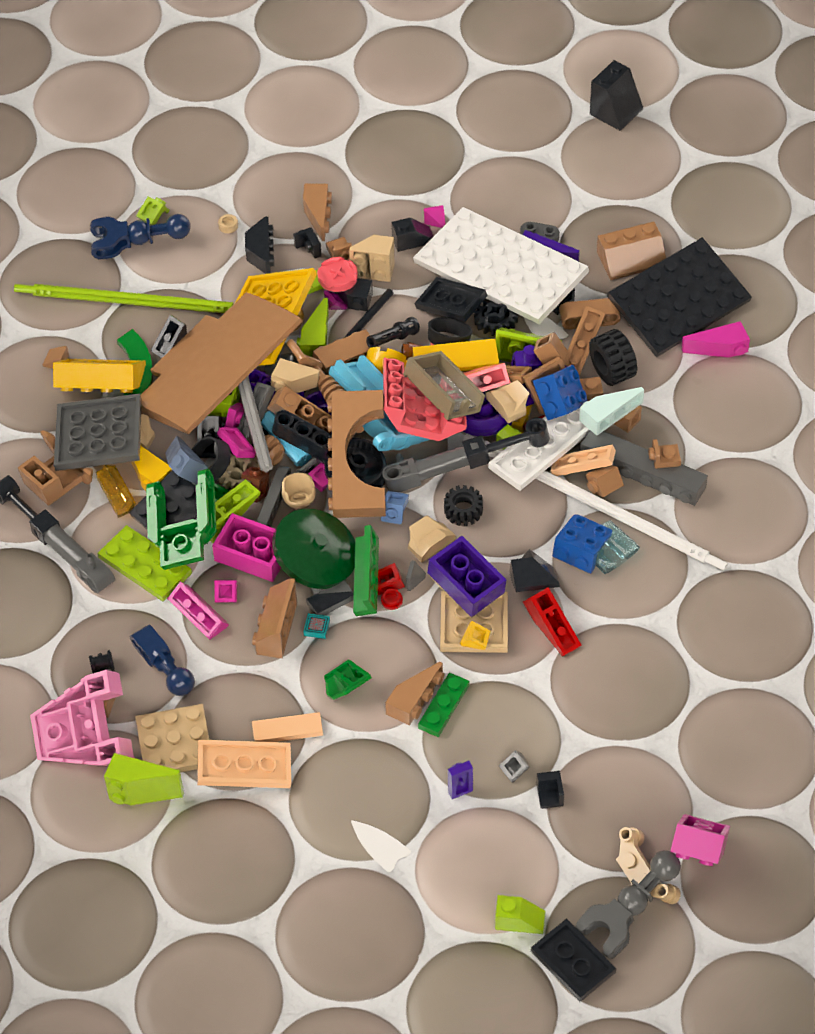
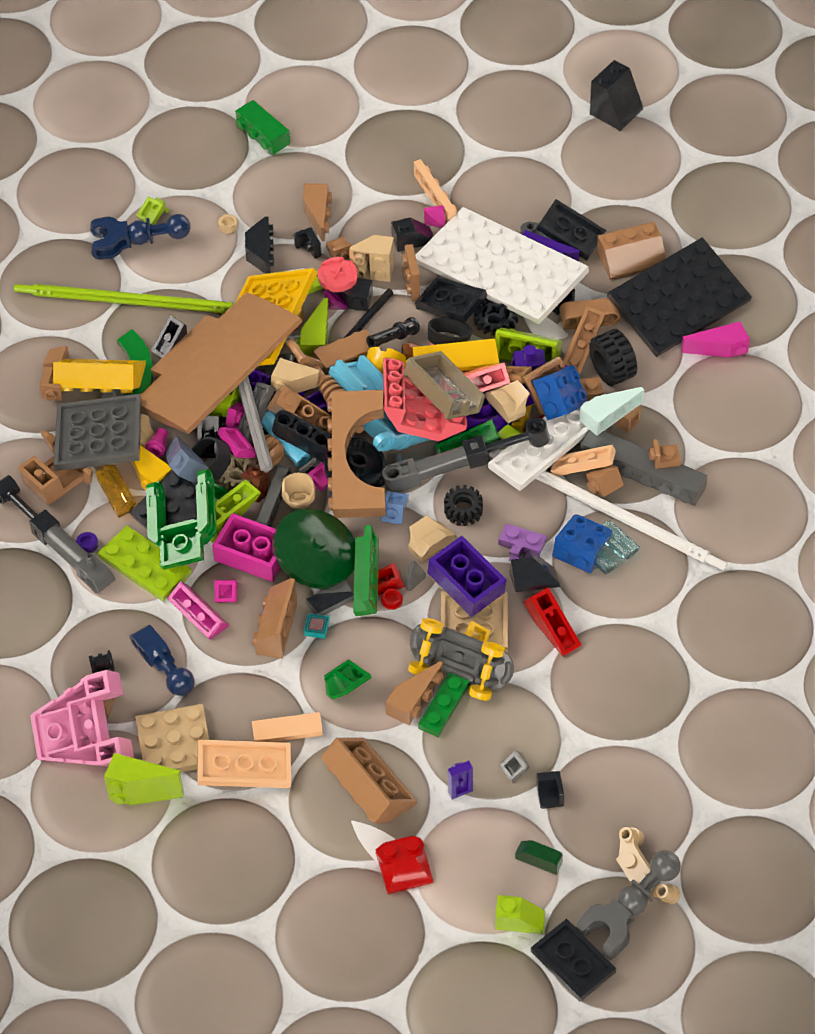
(48, 389): none -> medium nougat bracket
(88, 541): none -> dark purple tile
(157, 443): none -> dark pink cone
(262, 127): none -> green brick
(368, 779): none -> medium nougat slope
(403, 864): none -> red slope
(411, 273): none -> medium nougat plate
(433, 190): none -> light nougat plate
(480, 662): none -> dark grey piece
(487, 430): none -> green plate
(521, 541): none -> medium lavender plate
(539, 856): none -> dark green piece
(549, 348): medium nougat brick -> none
(570, 228): none -> black plate
(700, 840): brick -> none

